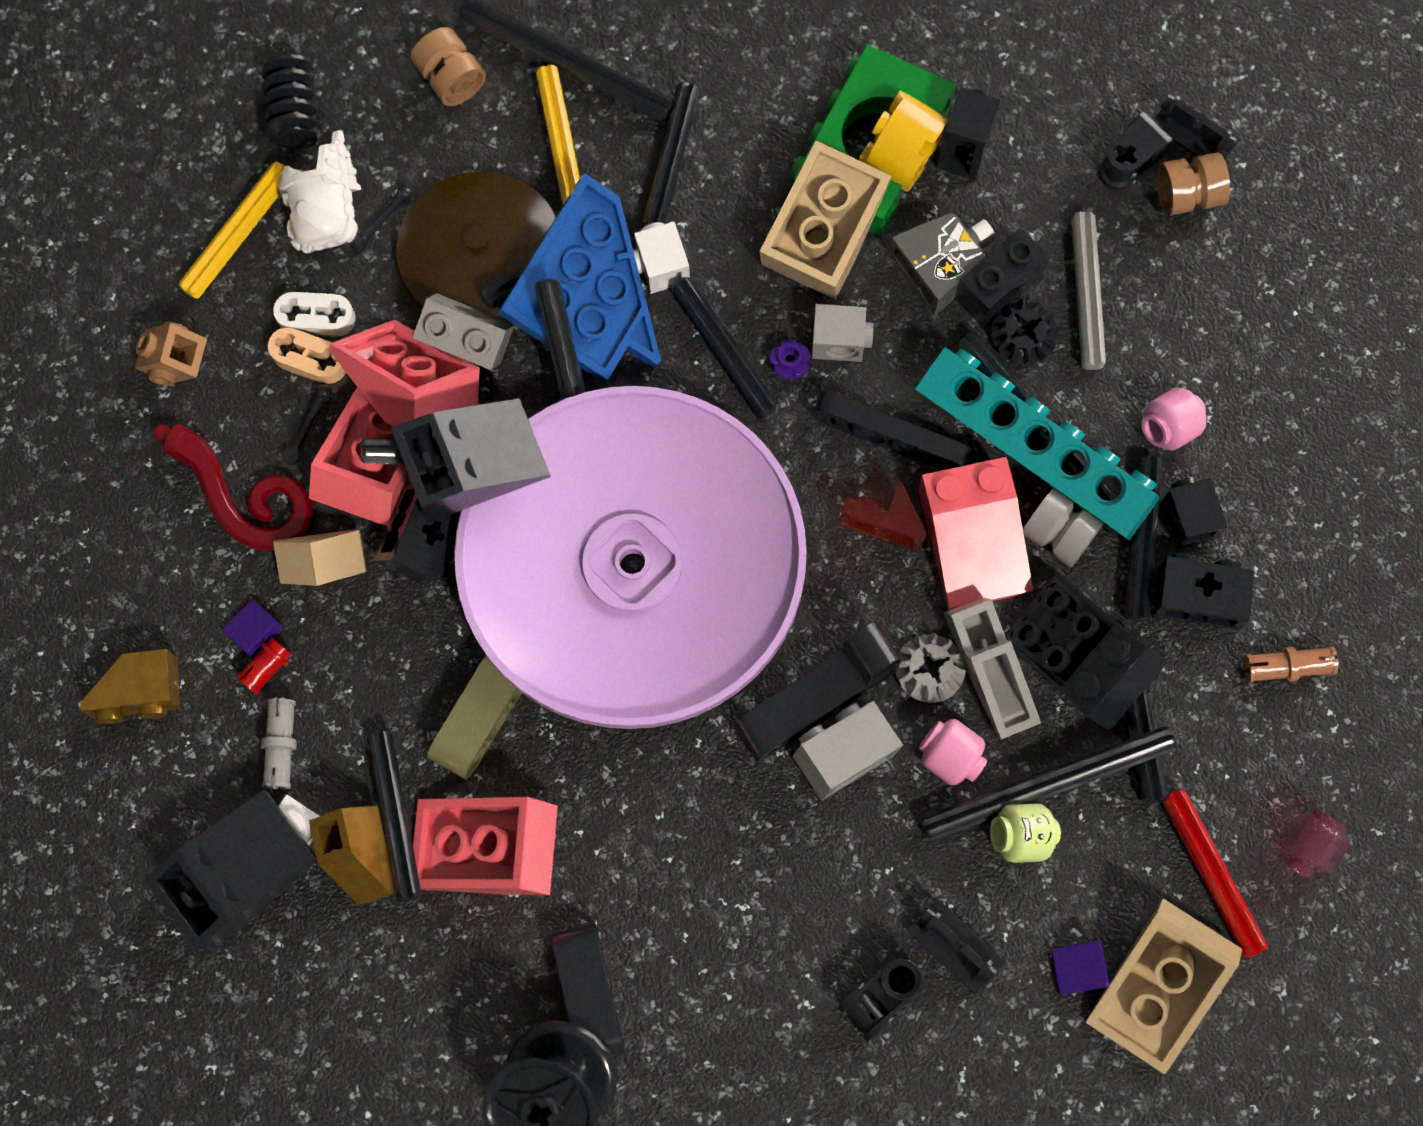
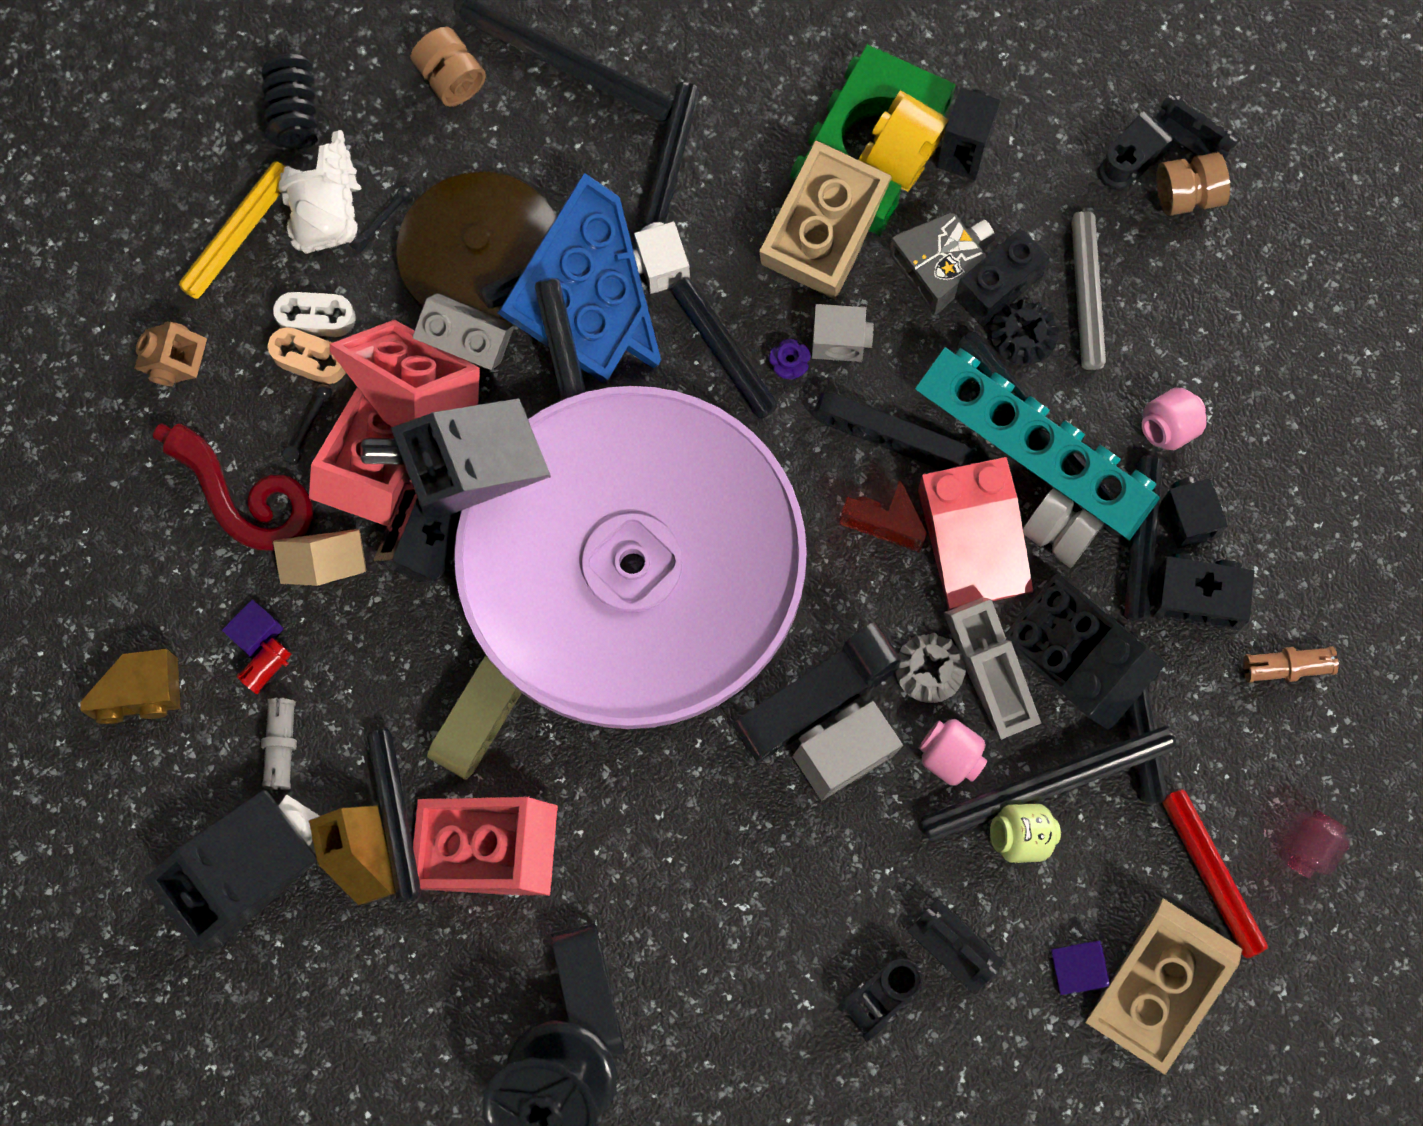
(558, 129): yellow axle -> none

